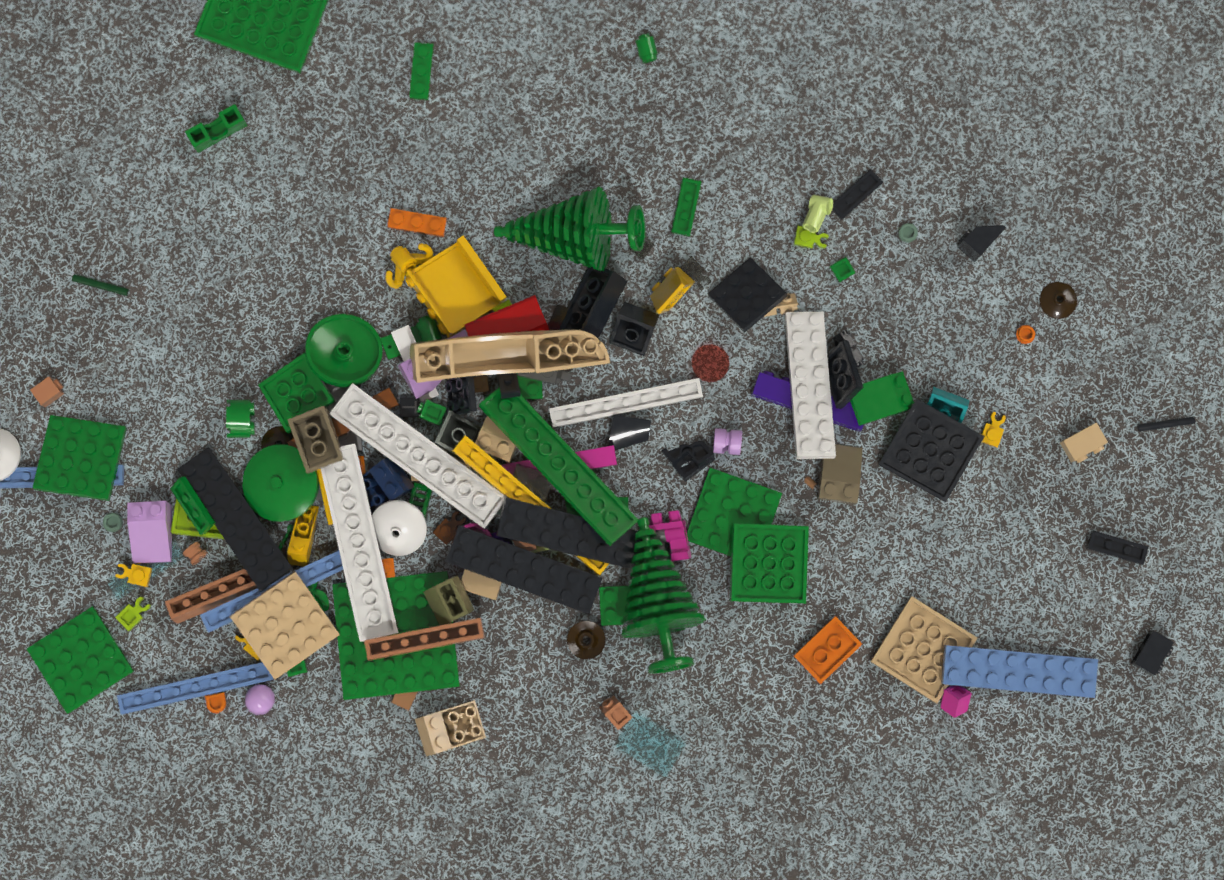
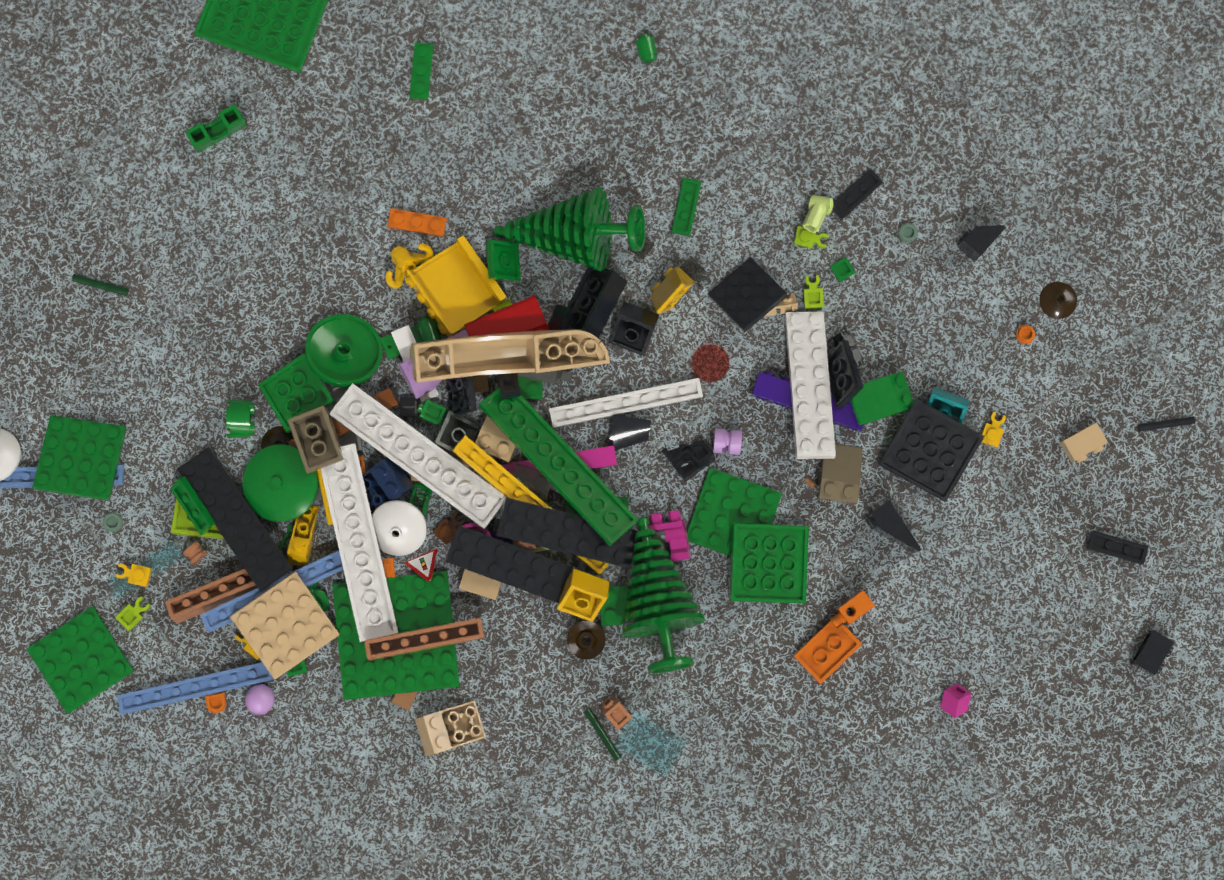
(47, 391): nougat brick -> none
(150, 531): lavender slope -> none
(423, 564): none -> sticker
(449, 601): olive slope -> none
(503, 261): none -> green plate
(583, 595): none -> yellow slope
(602, 734): none -> dark green bar
(813, 296): none -> lime plate
(859, 603): none -> orange torso
(890, 525): none -> black slope
(916, 648): tan plate -> none
(1019, 671): medium blue plate -> none

